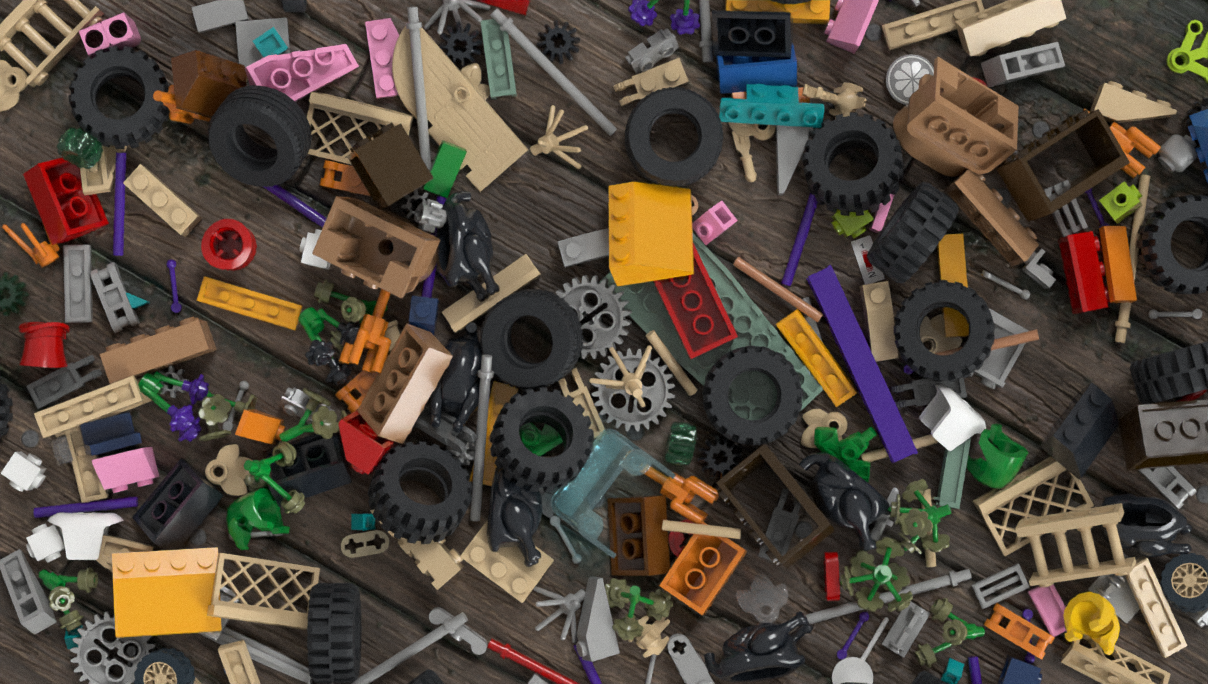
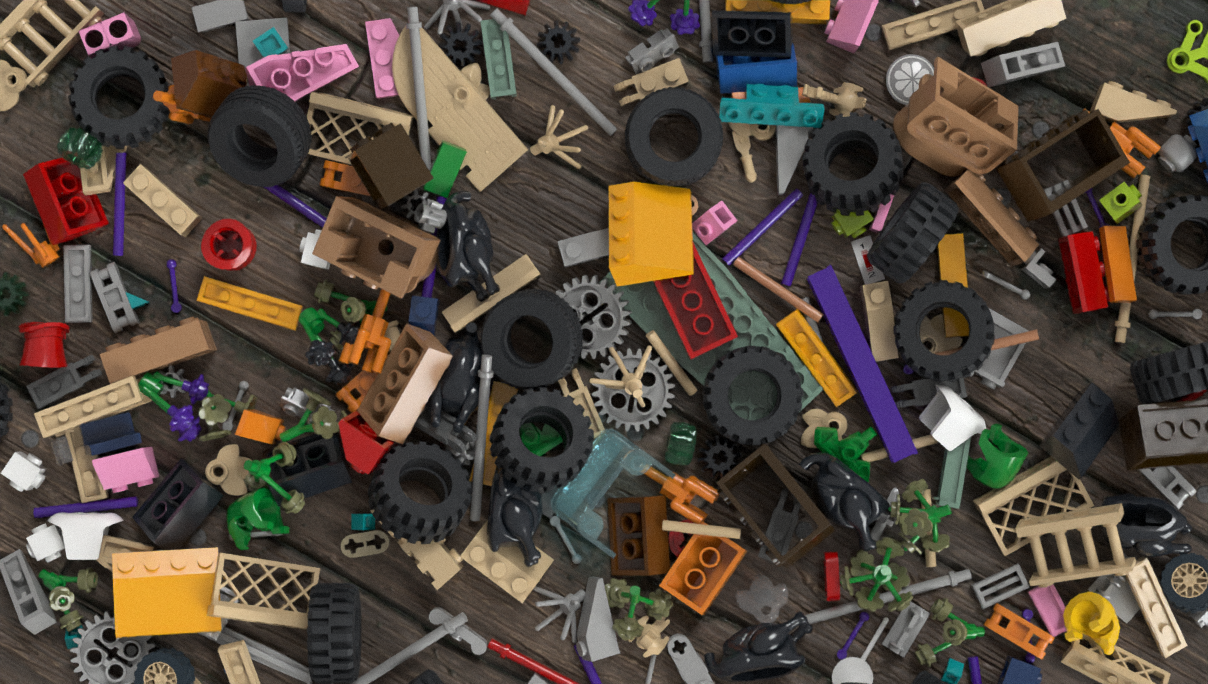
(762, 227): none -> dark purple bar

